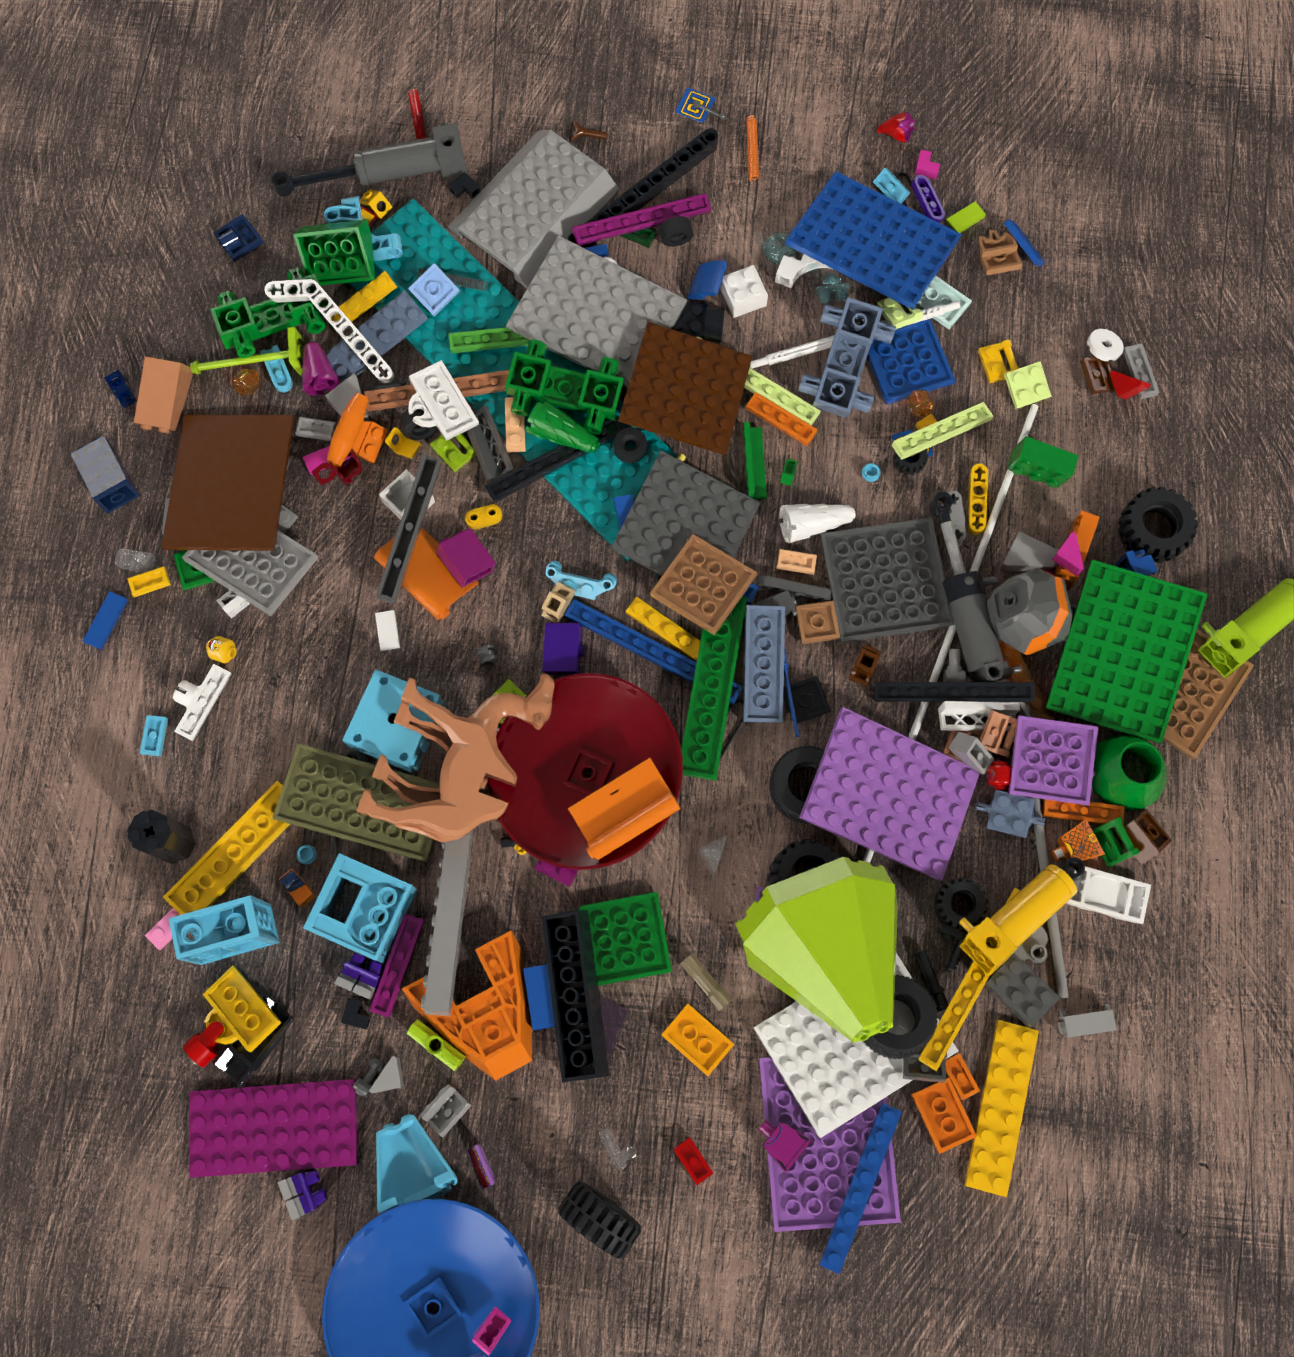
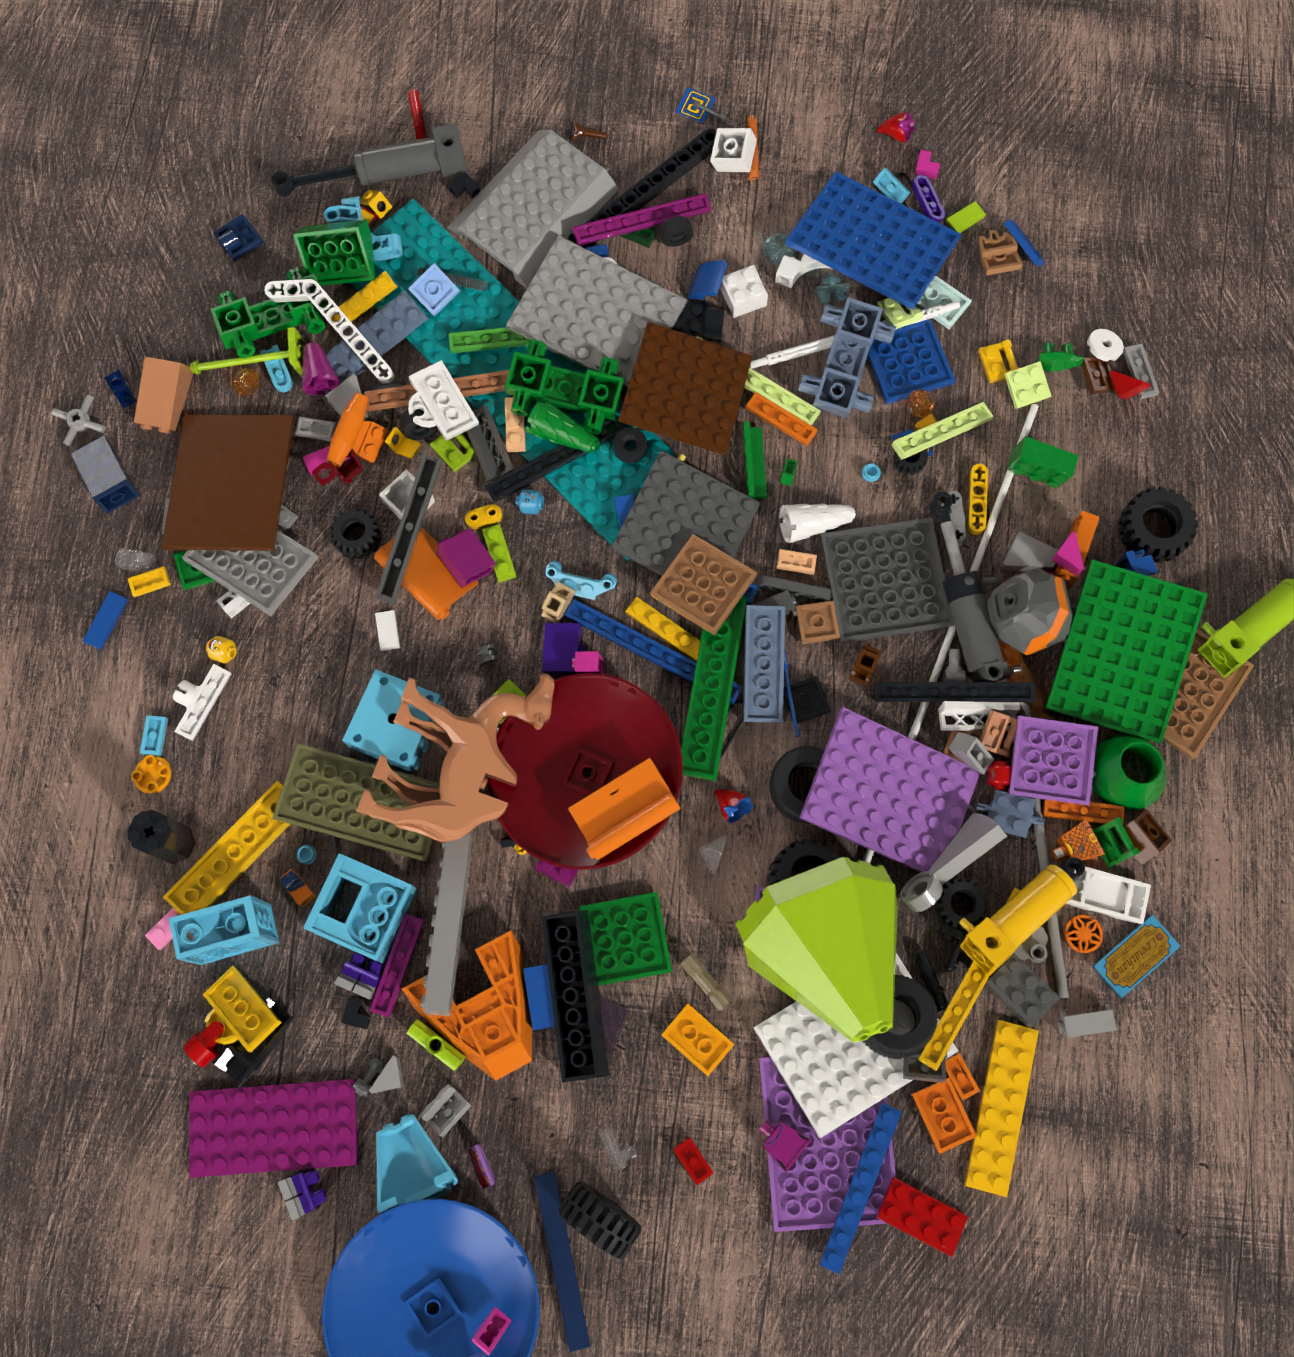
(78, 420): none -> light grey bar
(152, 774): none -> light orange dish
(346, 522): none -> black tyre
(499, 552): none -> lime plate
(530, 501): none -> dark azure head
(562, 1262): none -> dark blue tile
(588, 663): none -> dark pink slope
(733, 150): none -> white brick
(733, 804): none -> hat
(922, 1217): none -> red plate
(970, 843): none -> light grey piece
(1061, 360): none -> green connector
(1083, 934): none -> orange wheel
(1136, 956): none -> tile

